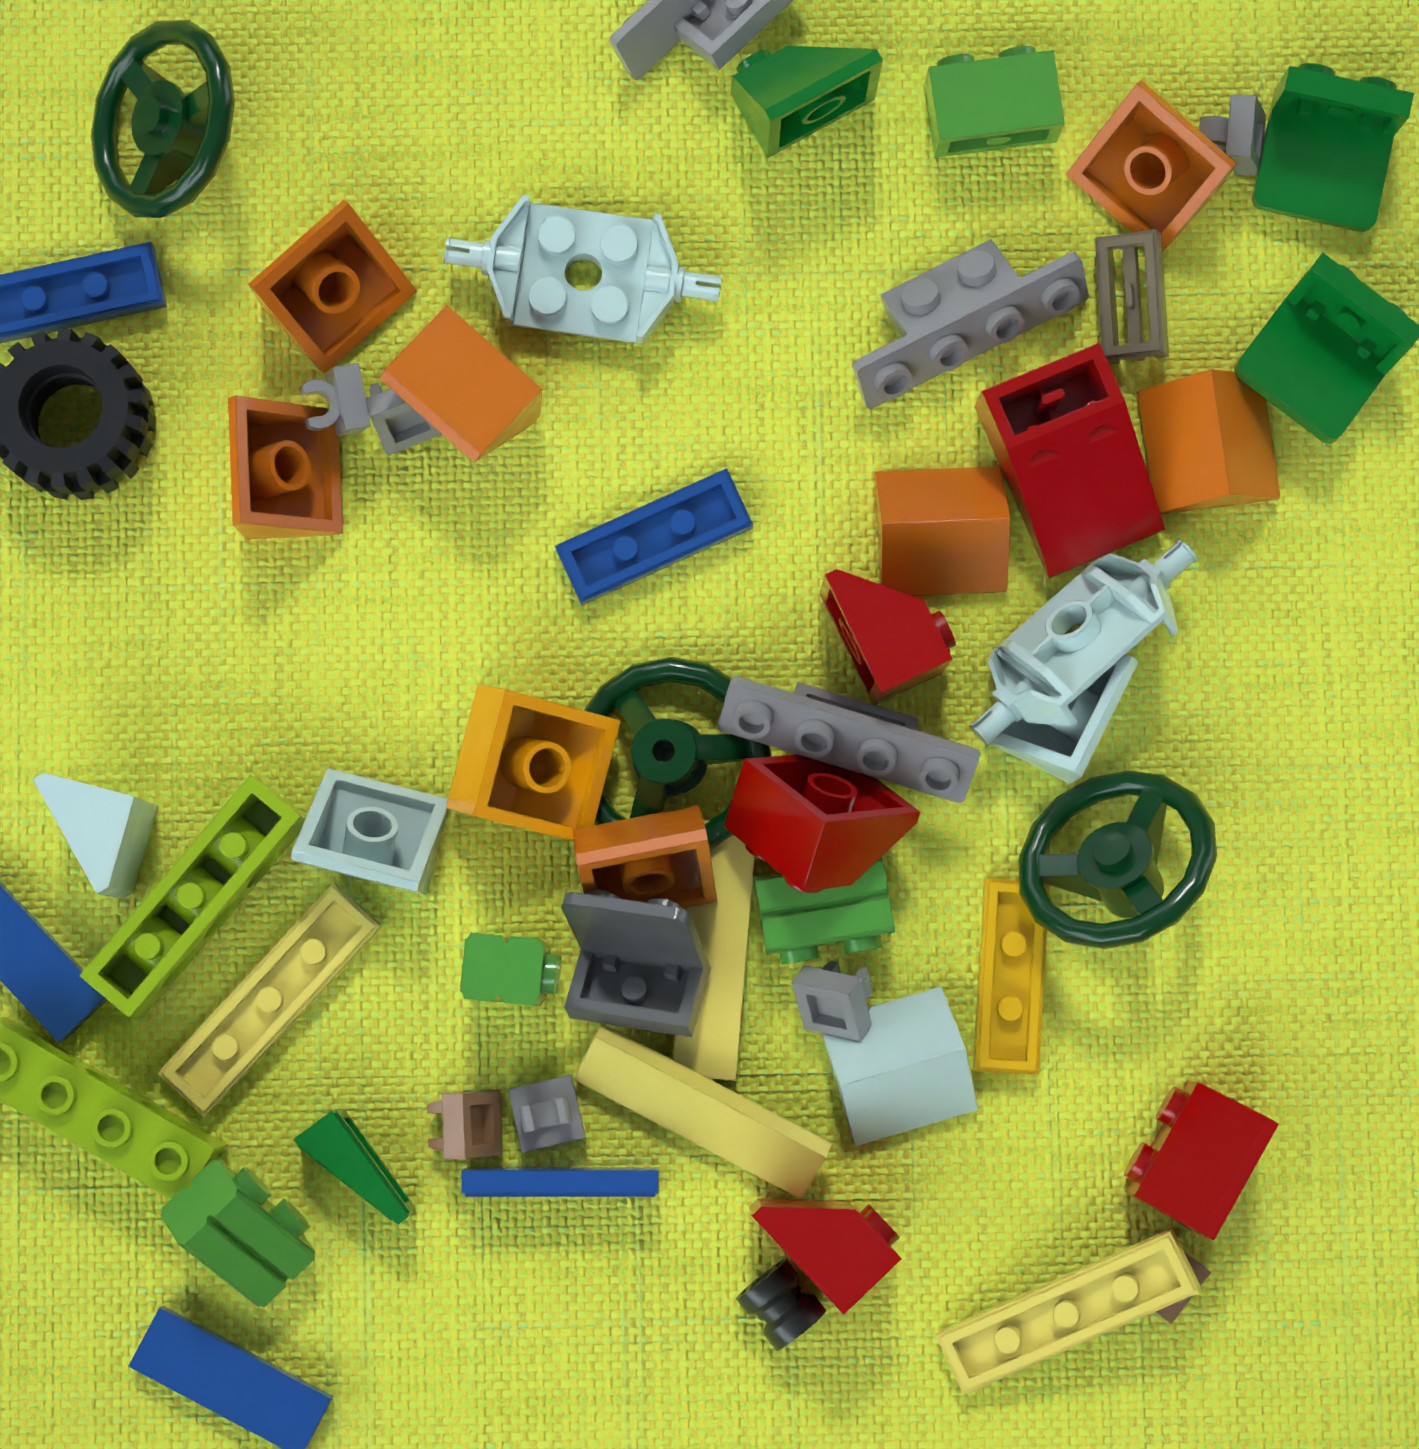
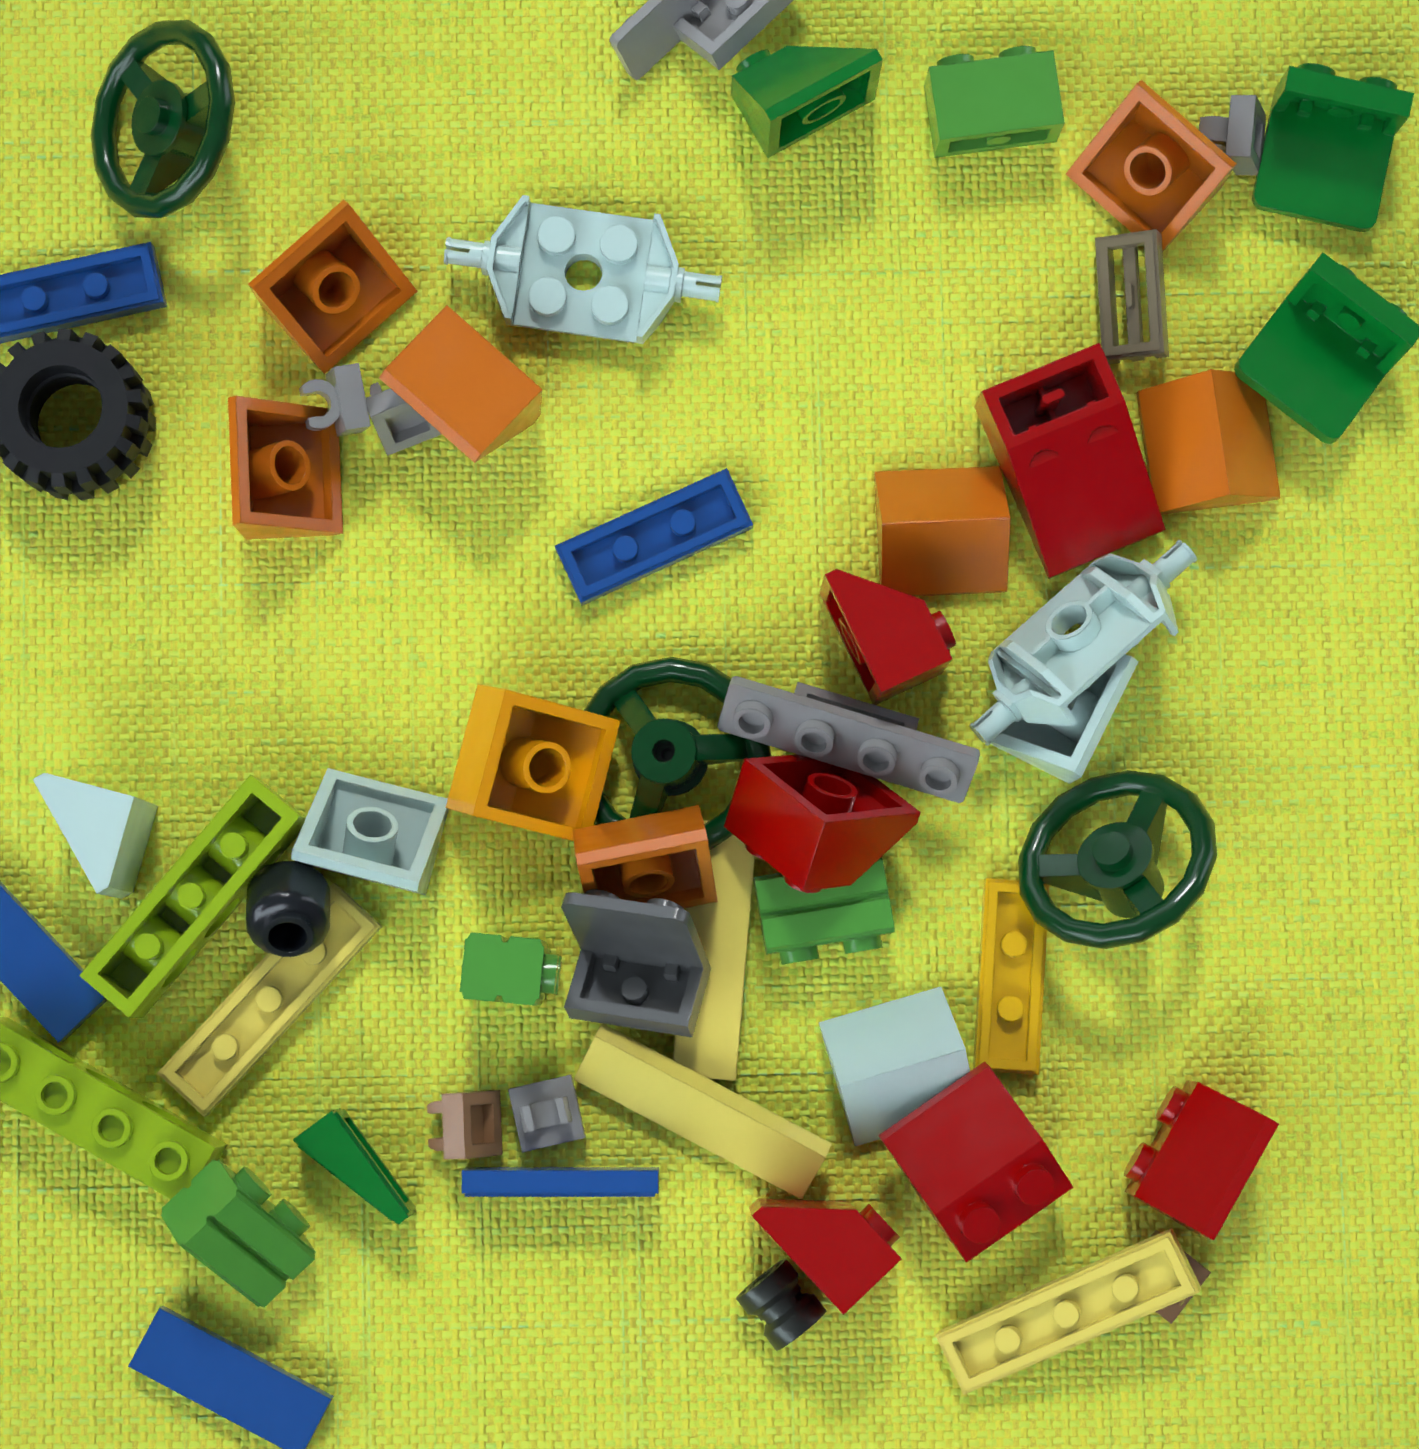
(288, 908): none -> black head
(834, 1000): light grey tile -> none
(961, 314): light grey bracket -> none
(976, 1161): none -> red slope

